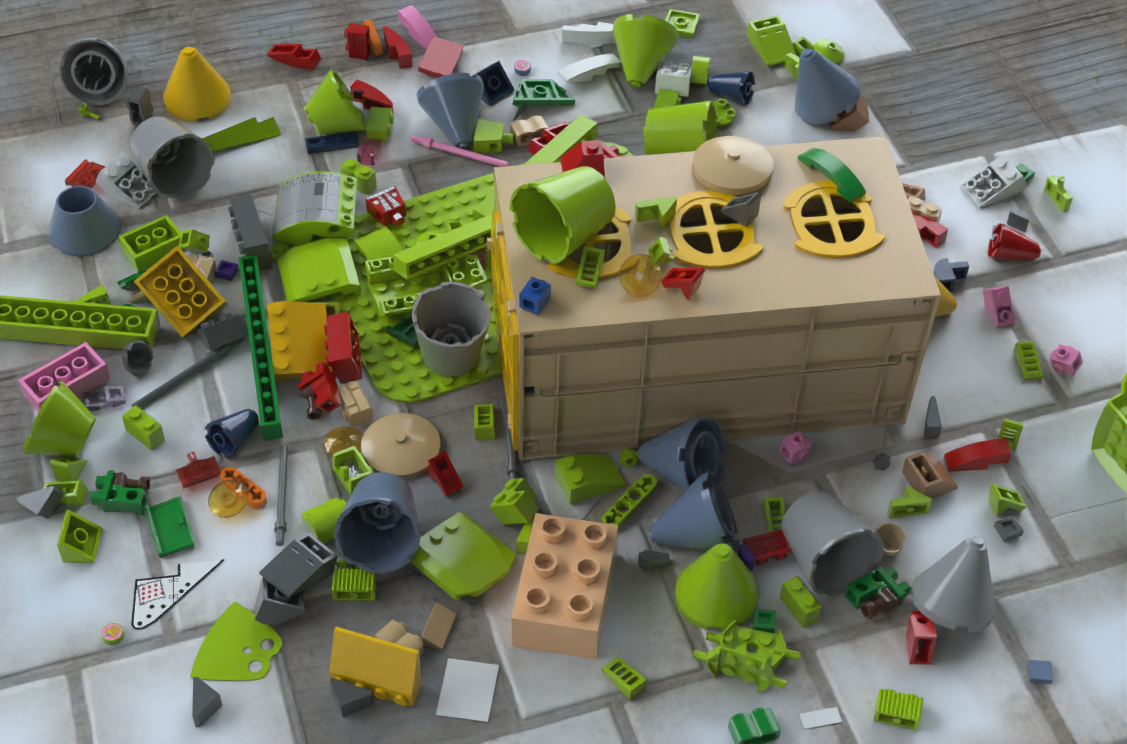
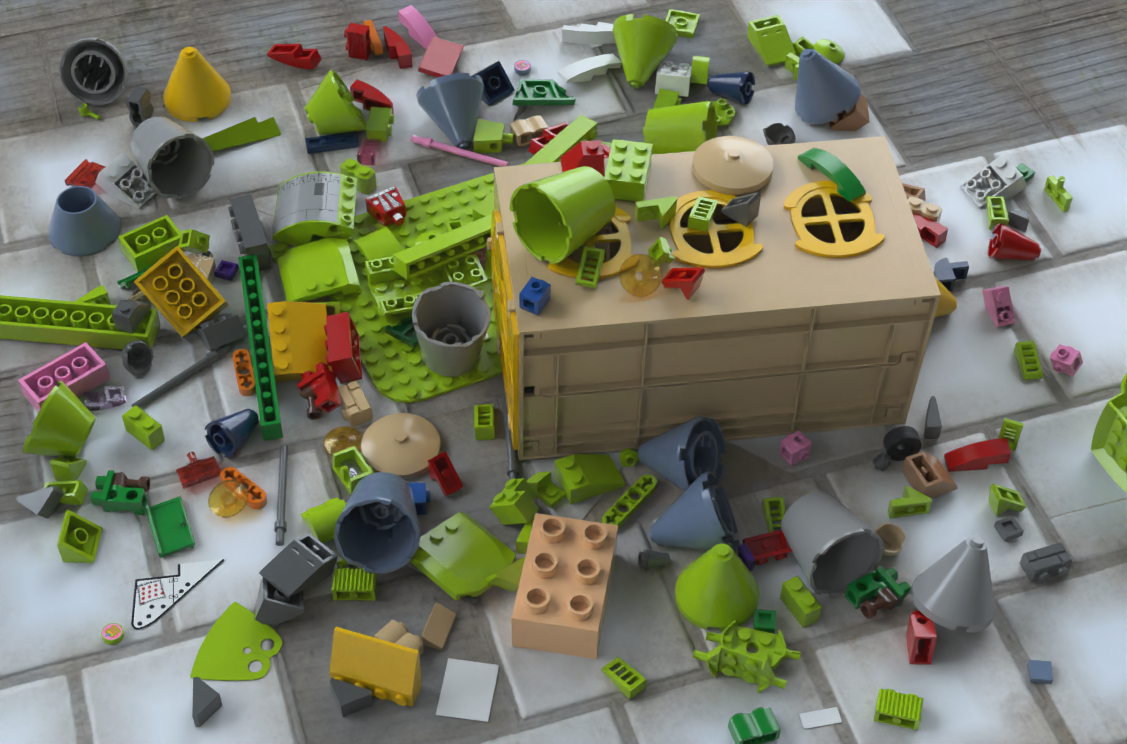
(129, 314): none -> dark grey slope
(247, 365): none -> orange beam
(421, 497): none -> blue brick
(508, 577): none -> lime slope
(545, 489): none -> lime slope
(629, 169): none -> lime brick
(702, 214): none -> lime slope
(779, 134): none -> dark grey hair
(902, 442): none -> black tyre
(996, 213): none -> lime slope
(1046, 562): none -> dark grey brick

